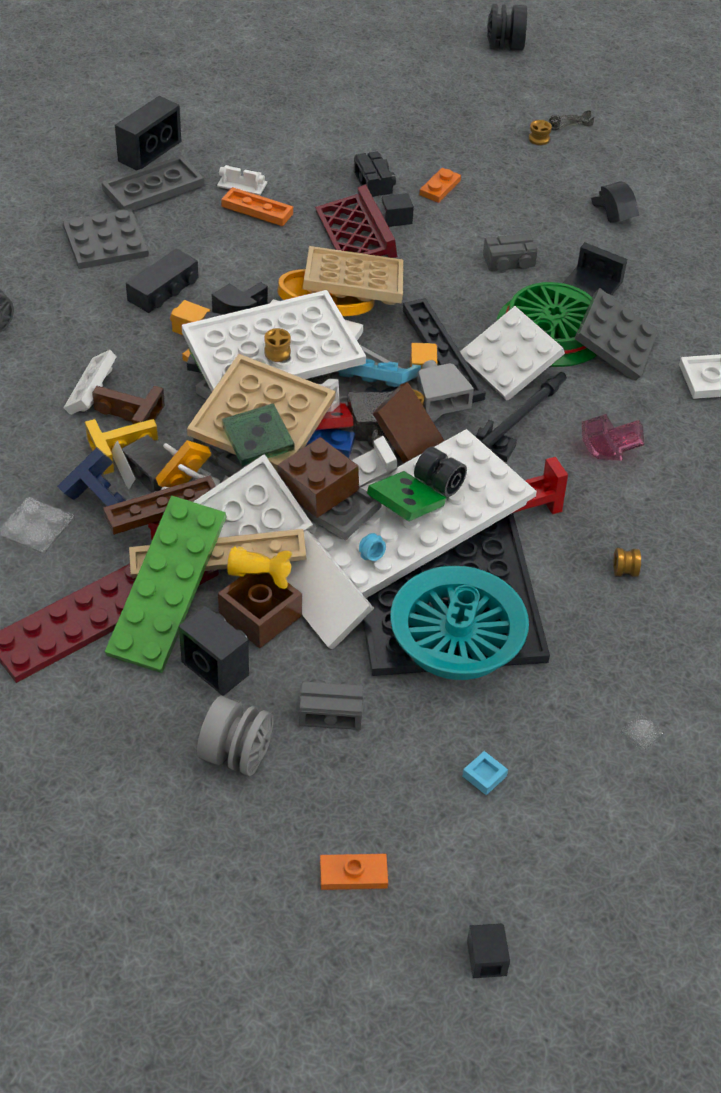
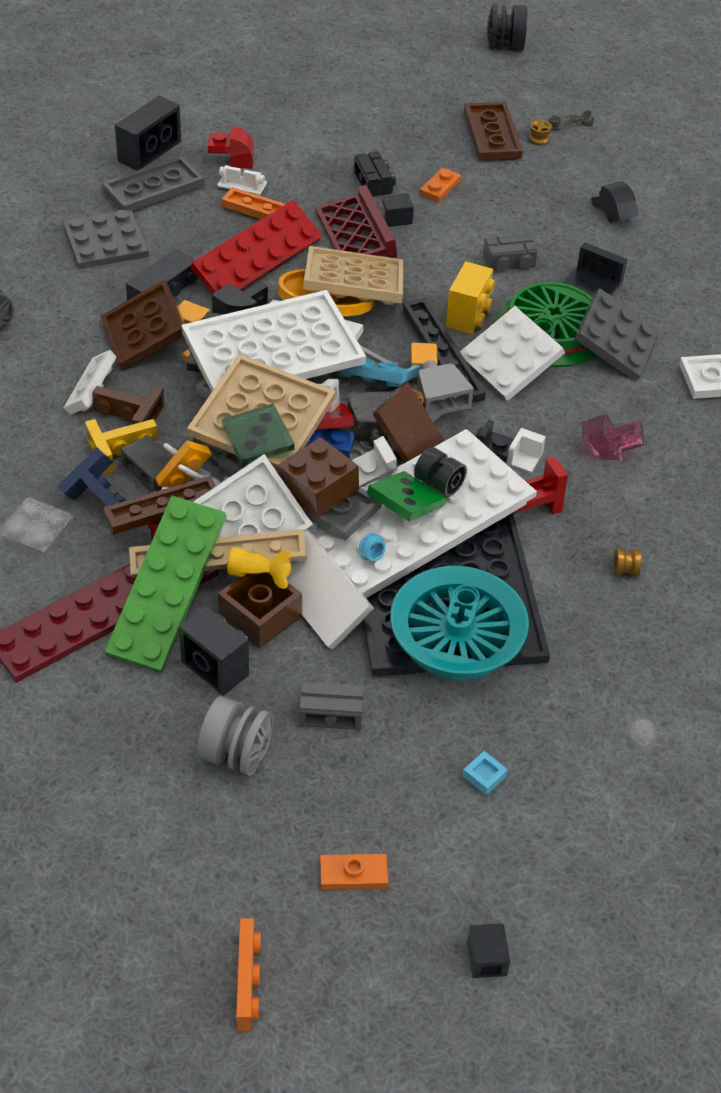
(123, 465): white sticker -> none
(143, 324): none -> reddish brown plate
(237, 144): none -> red brick
(247, 975): none -> orange plate
(257, 249): none -> red plate
(277, 345): pearl gold wheel -> none
(470, 298): none -> yellow brick
(492, 131): none -> reddish brown plate
(526, 450): none -> white panel
(548, 388): black bar -> none

